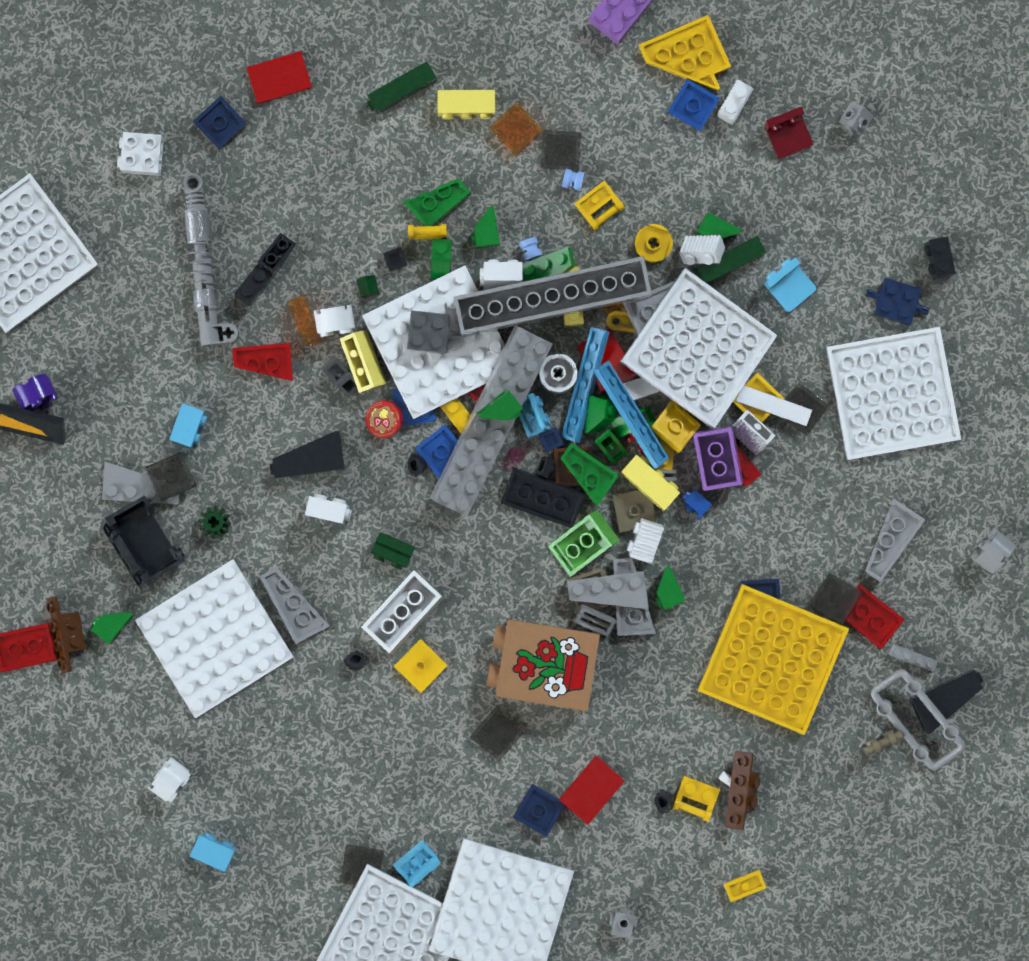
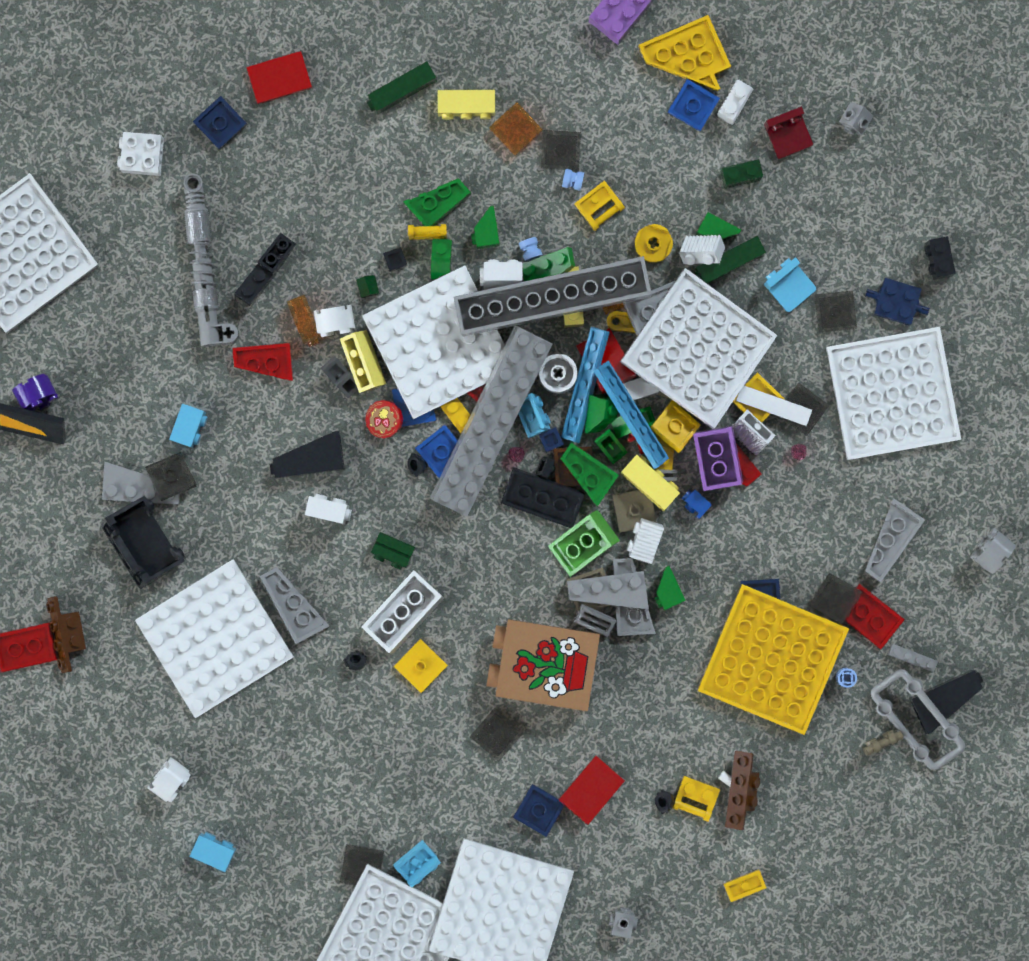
(111, 625): green slope -> none
(208, 517): dark green gear -> none
(429, 332): dark grey plate -> none
(501, 407): green slope -> none
(741, 173): none -> dark green brick
(799, 451): none -> clear pink hinge
(835, 311): none -> clear smoke plate
(846, 677): none -> light blue wheel

